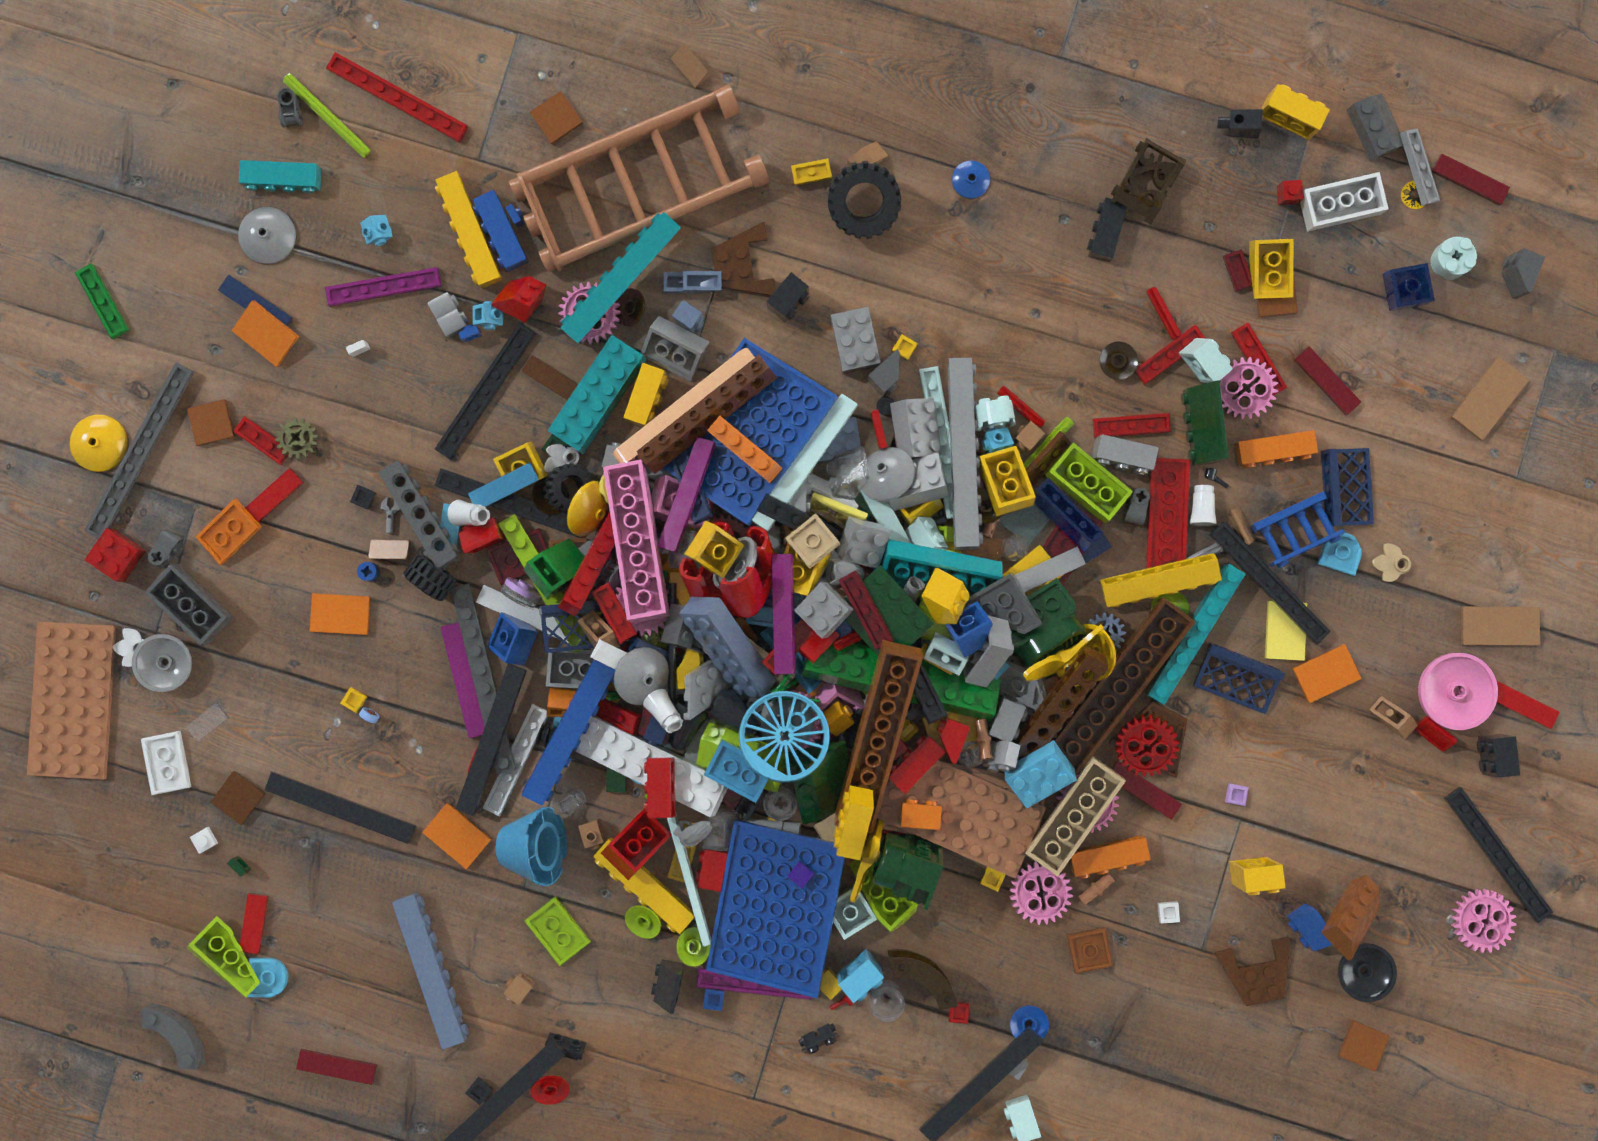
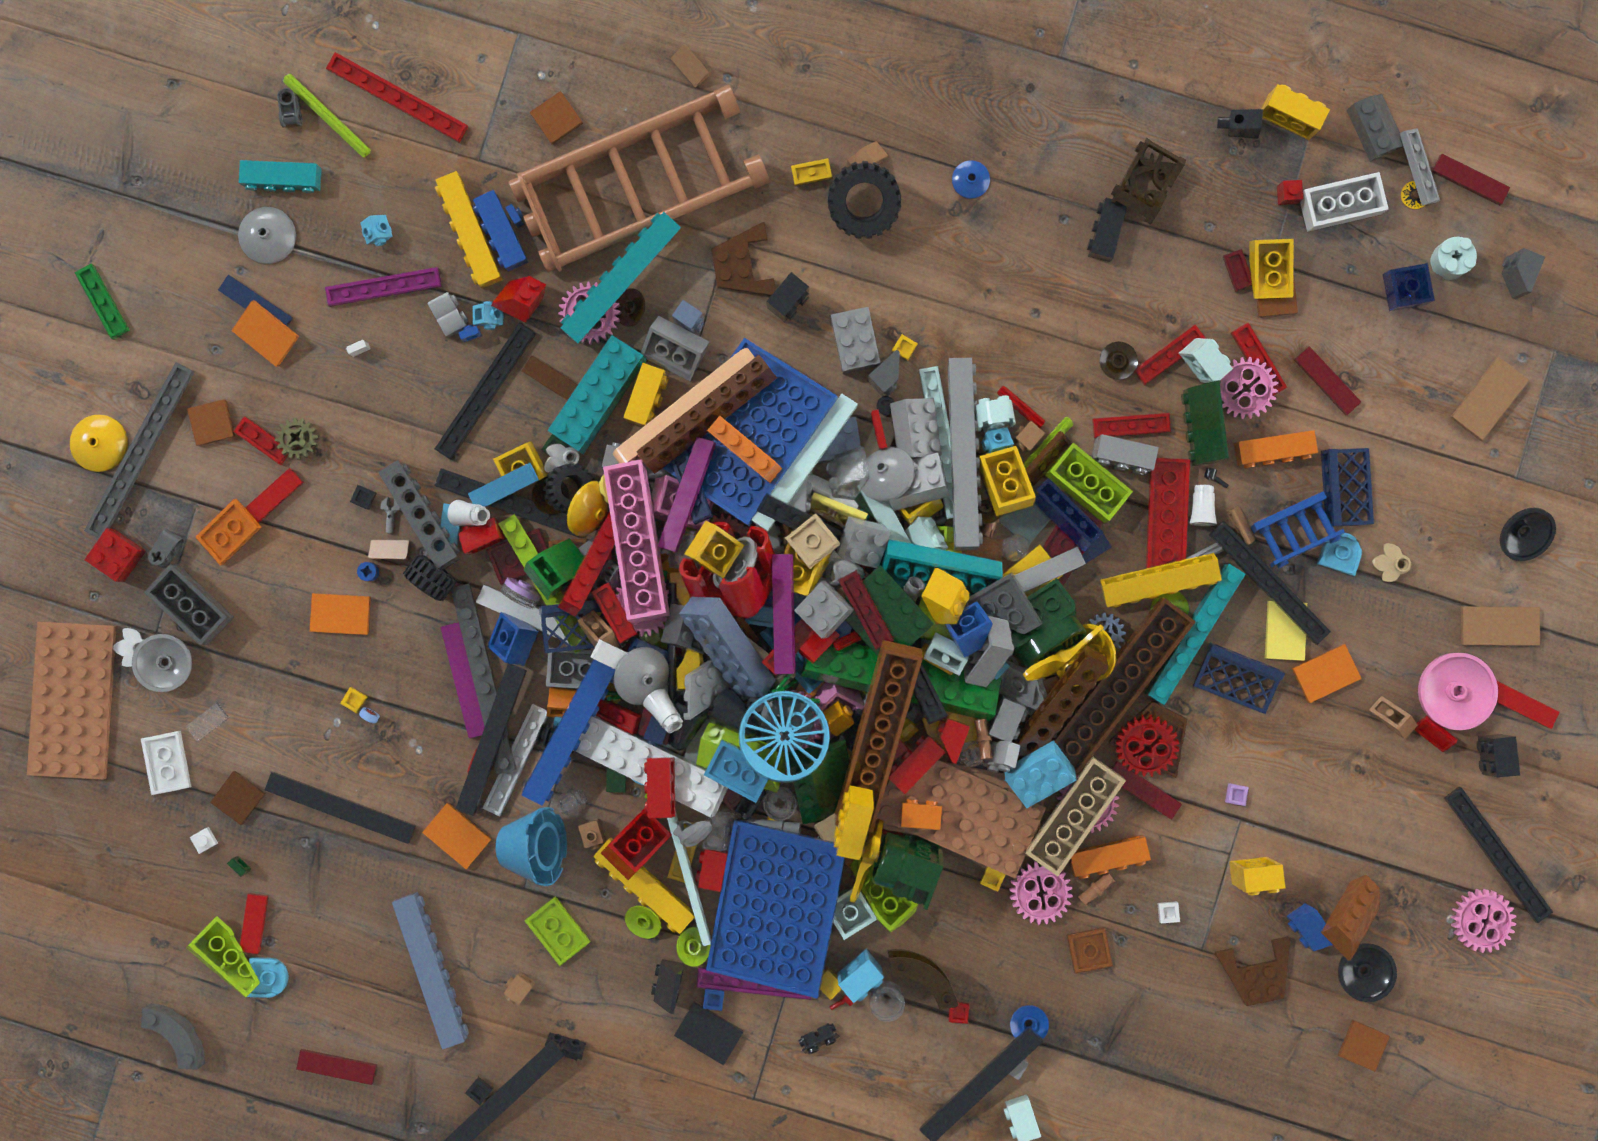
(550, 1090): red dish -> none
(691, 282): sand blue slope -> none
(708, 1033): none -> black tile
(801, 874): dark purple tile -> none
(1136, 508): dark grey piece -> none
(1163, 313): red axle -> none
(1527, 534): none -> black dish

